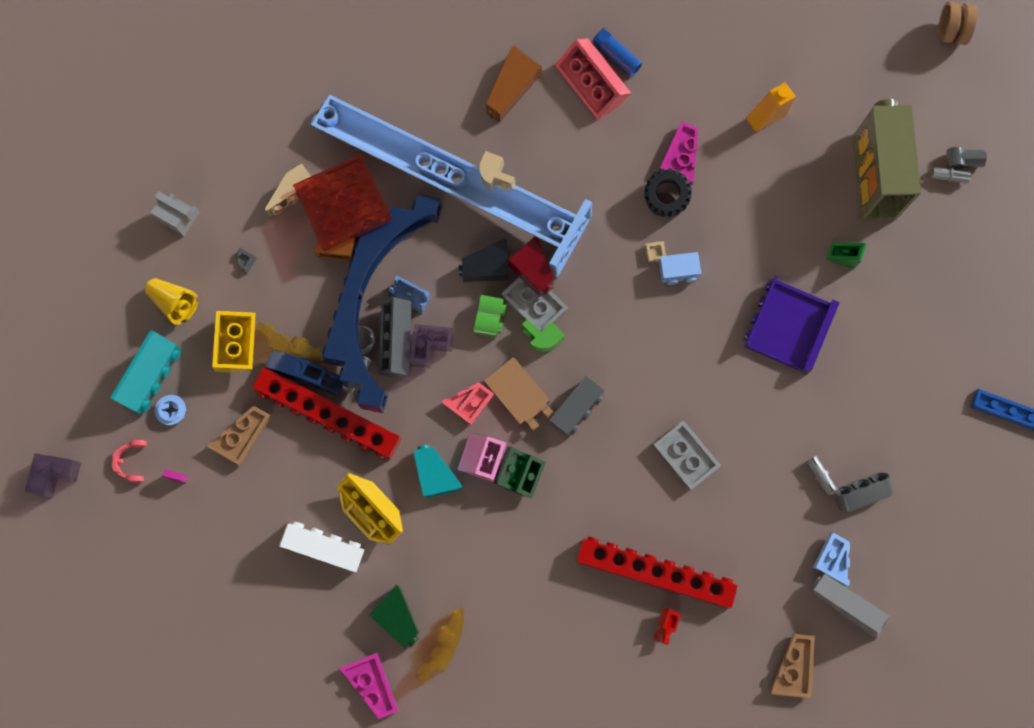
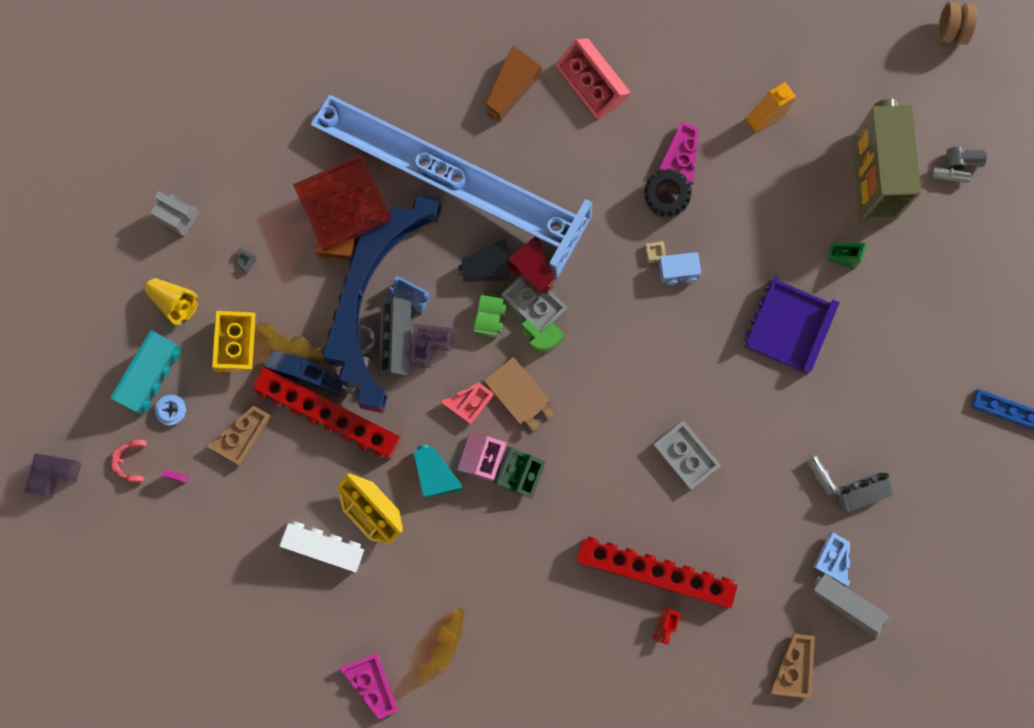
(285, 193): tan slope -> none
(396, 617): dark green slope -> none
(491, 174): tan brick -> none
(577, 407): dark grey brick -> none
(617, 52): blue piece -> none

